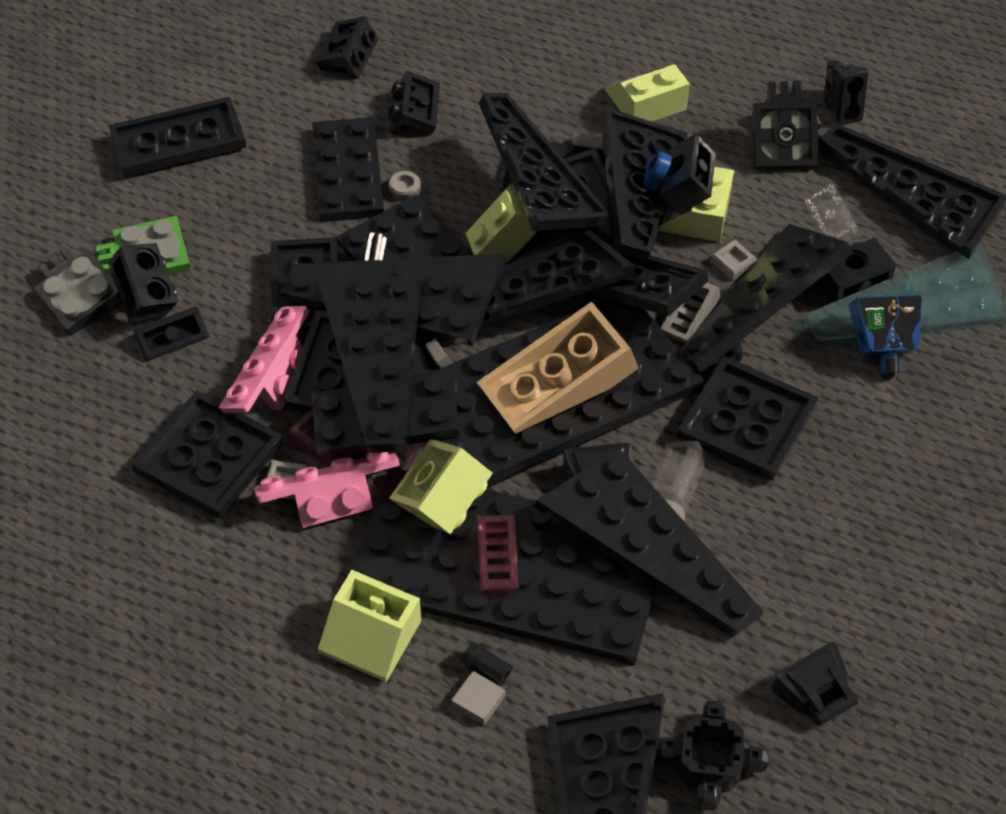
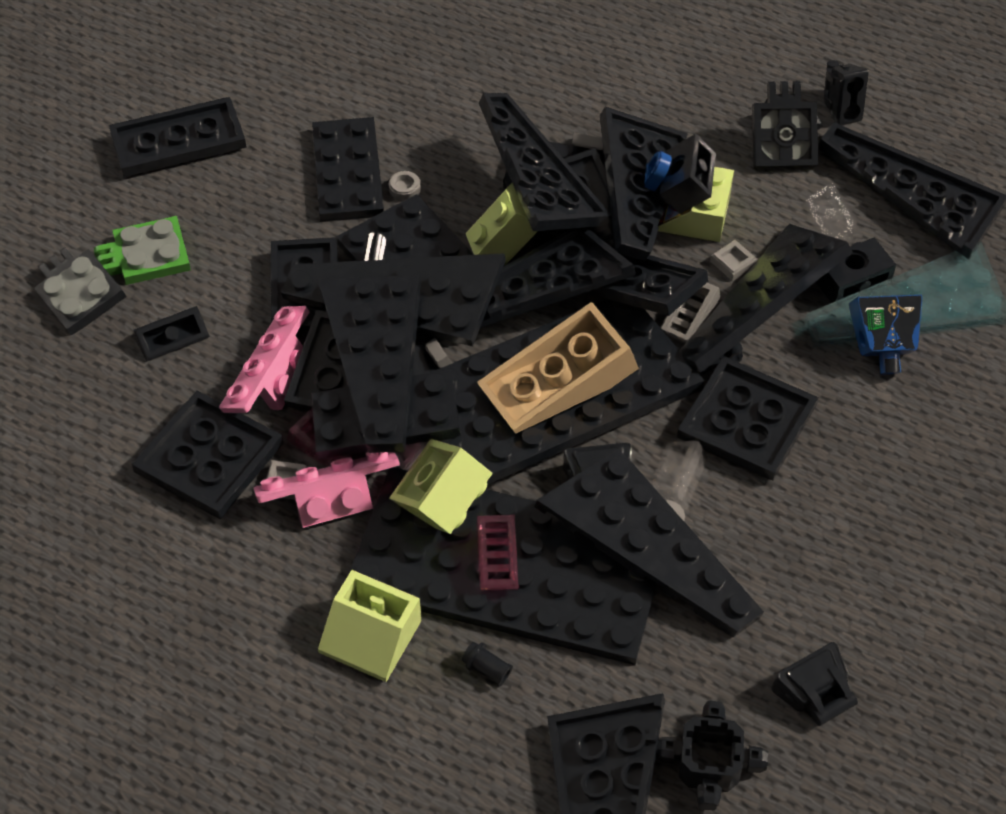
(142, 282): black brick -> none
(348, 46): black bracket -> none
(414, 103): black bracket -> none
(478, 698): light grey tile -> none
(651, 93): yellowish green slope -> none

